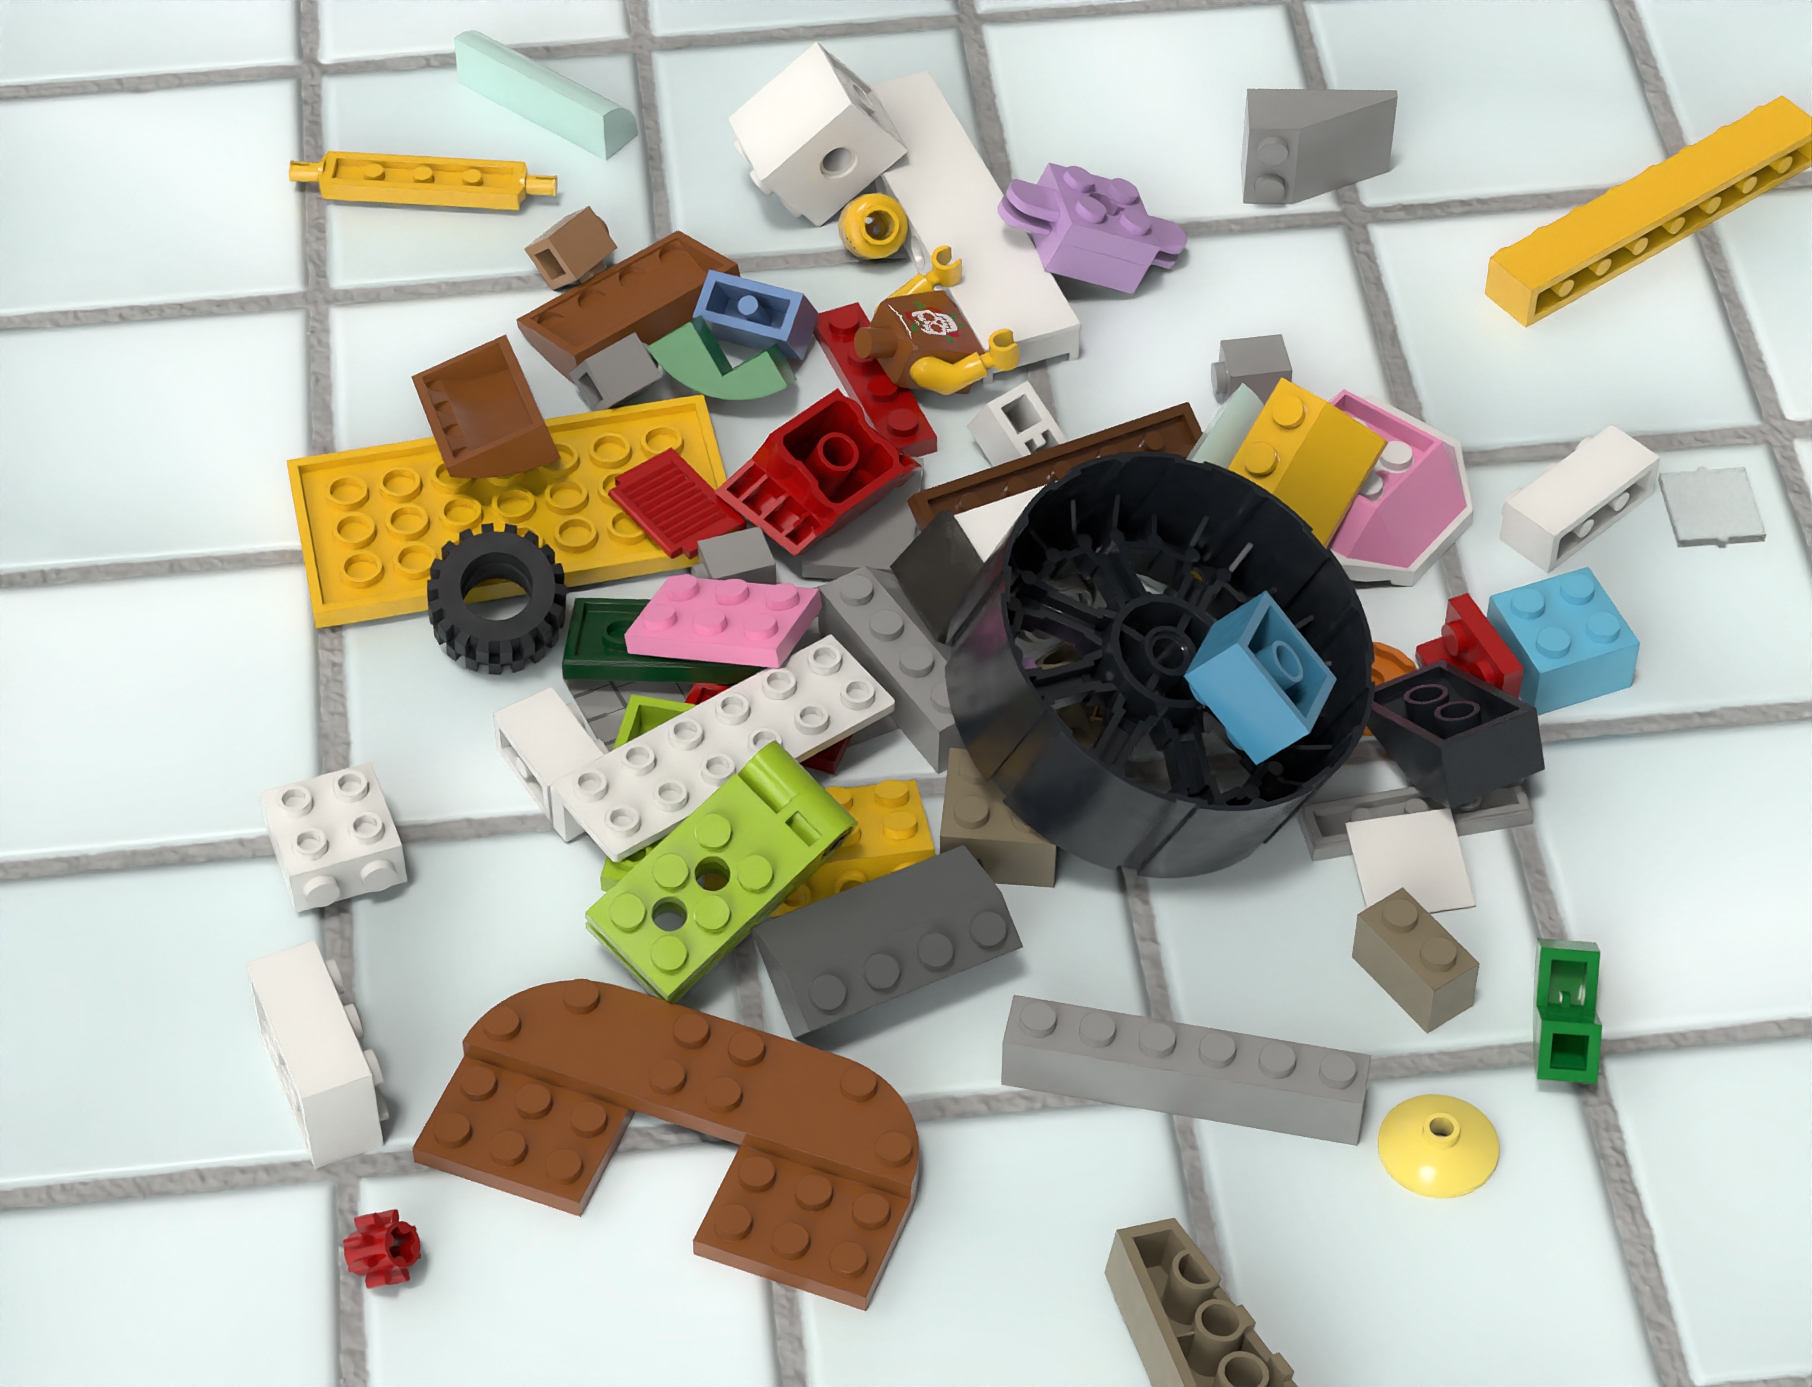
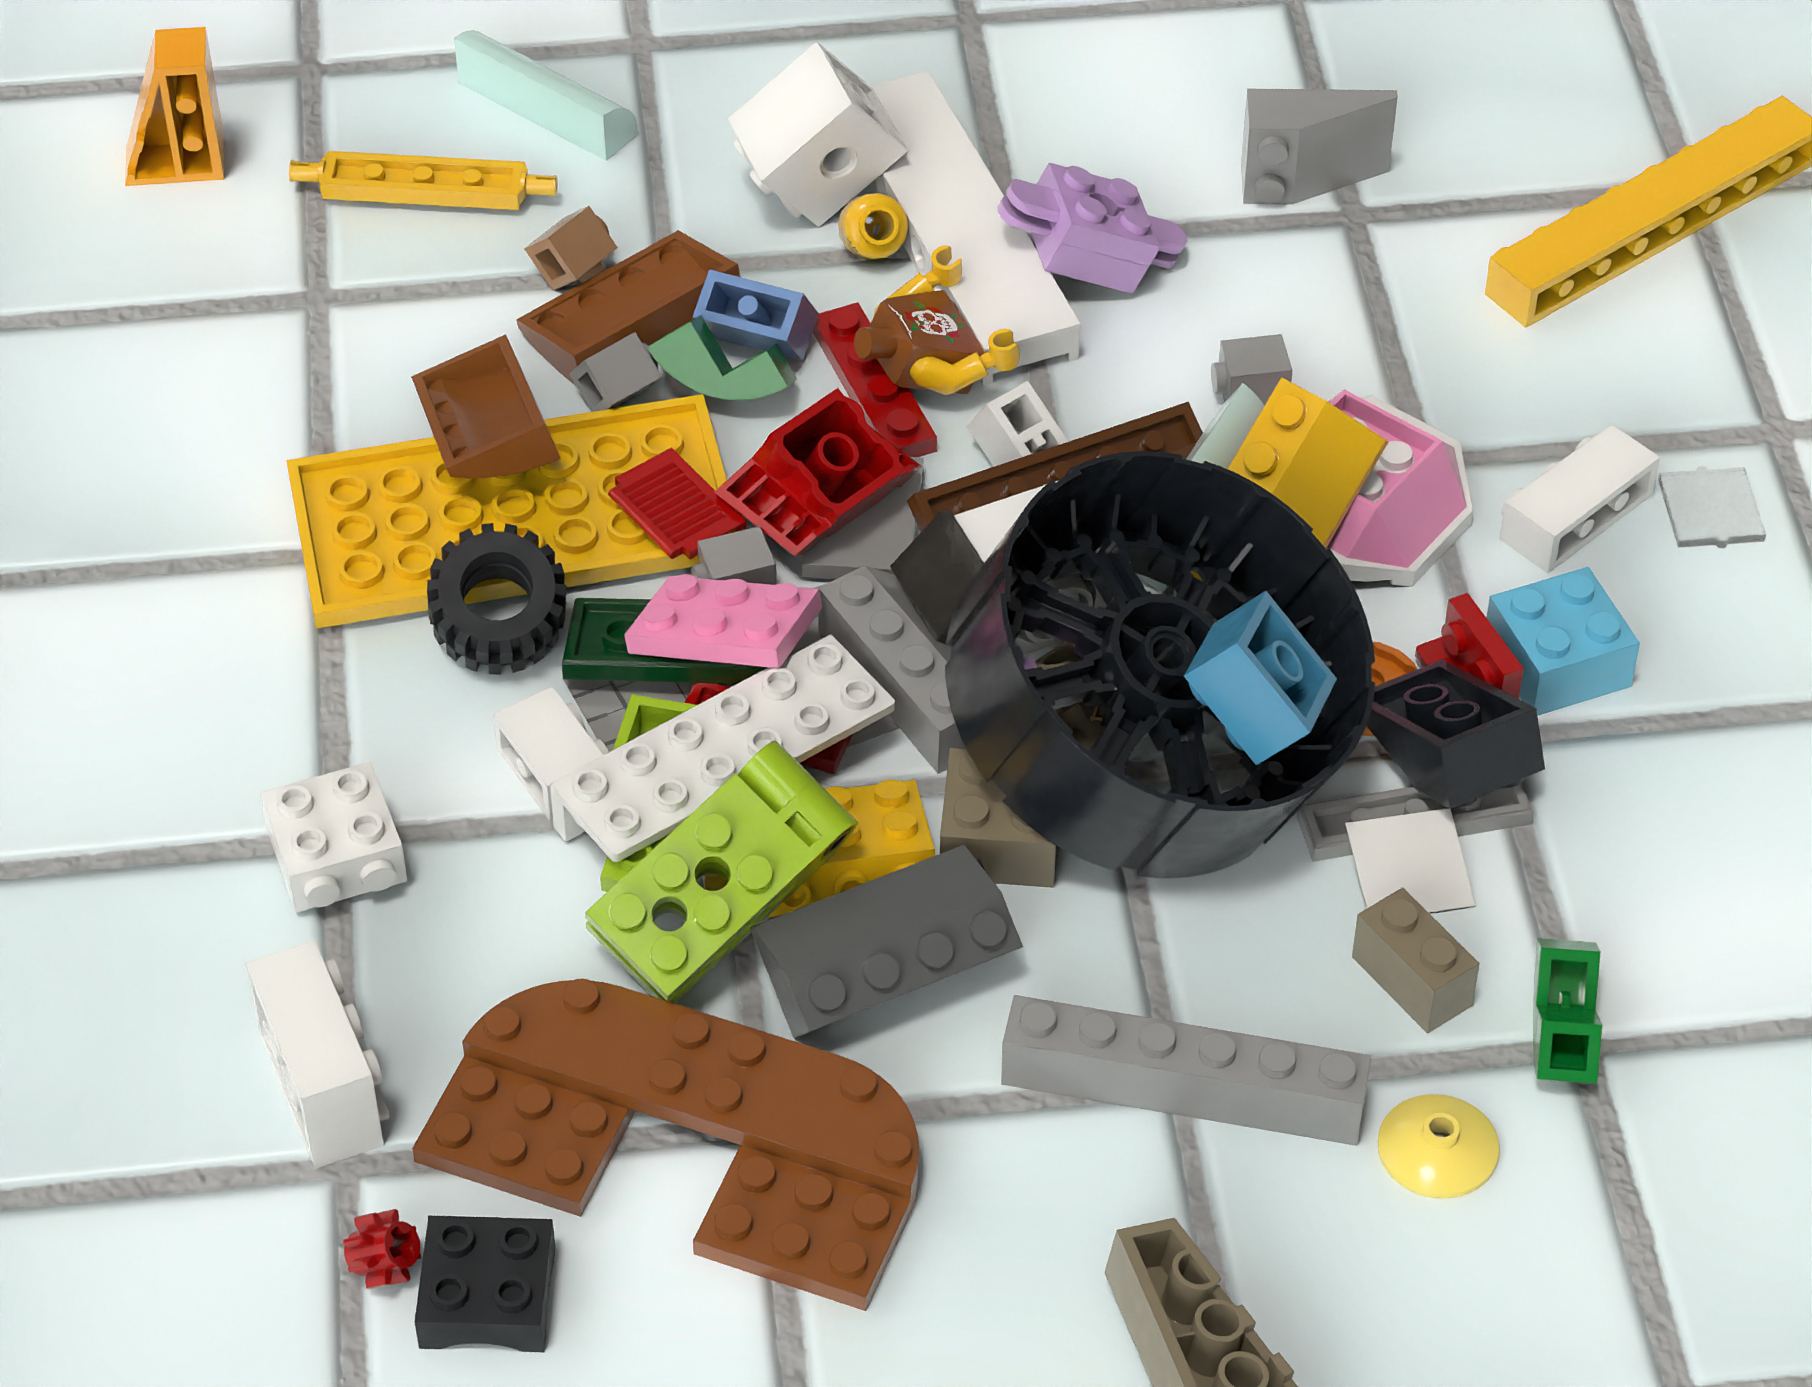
(177, 114): none -> light orange wedge
(485, 1282): none -> black brick

